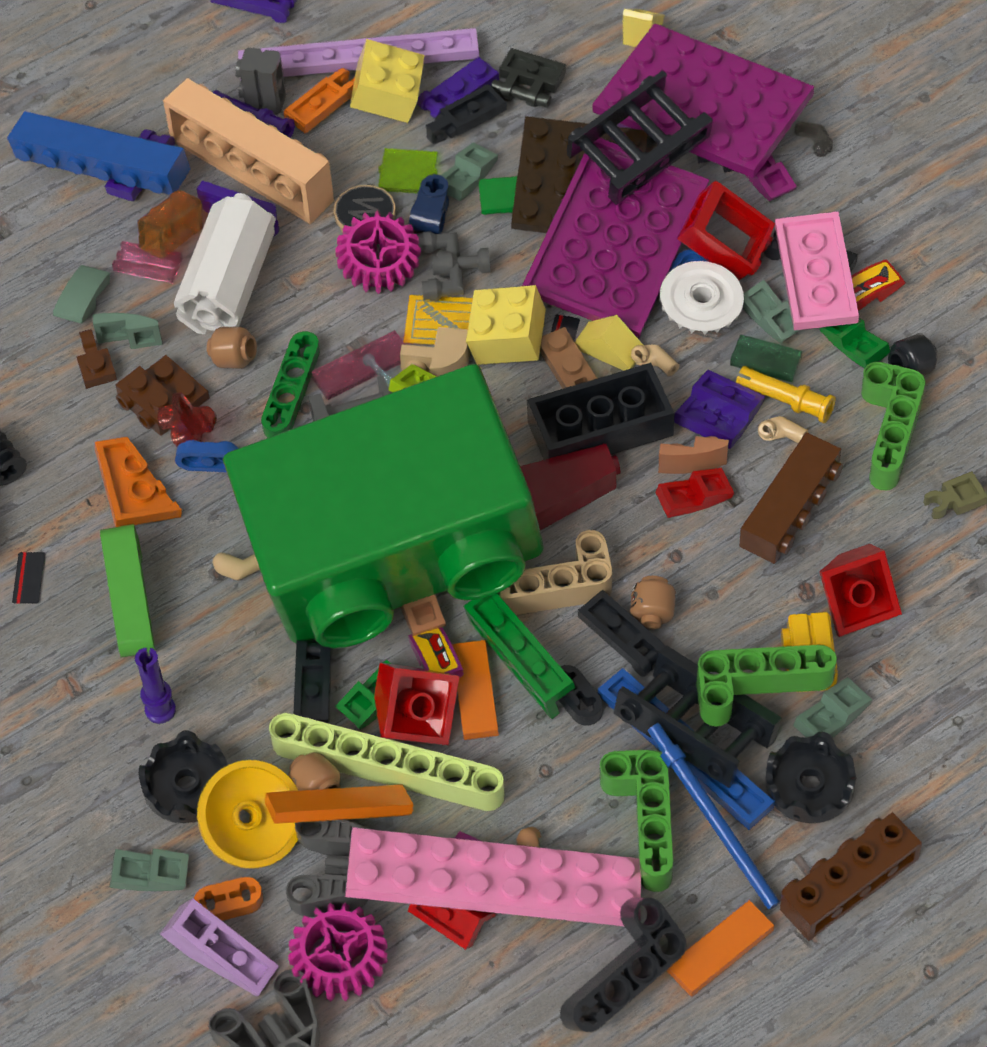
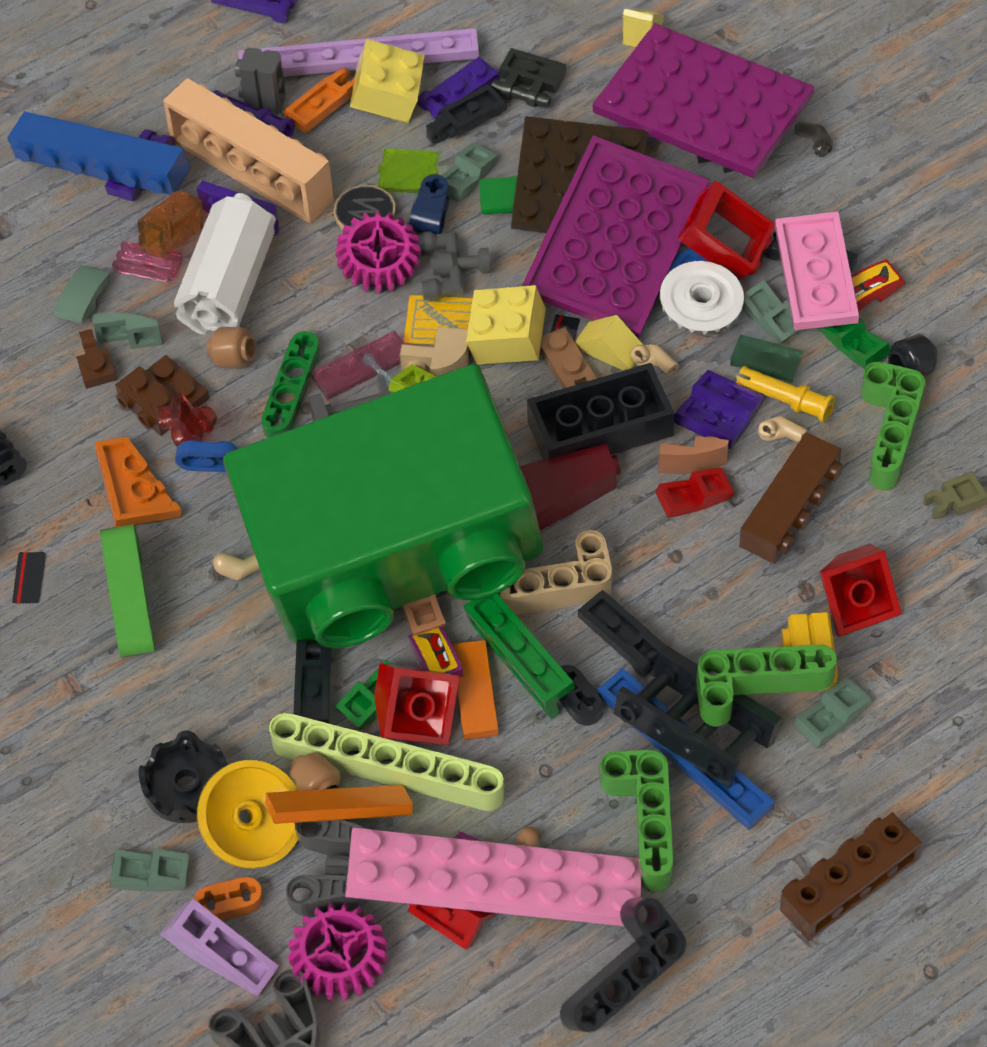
(155, 691): dark purple pin -> none
(645, 164): black fence -> none
(653, 601): medium nougat head -> none
(674, 758): blue bar -> none
(721, 948): orange tile -> none
(773, 180): magenta slope -> none
(810, 757): black plate -> none

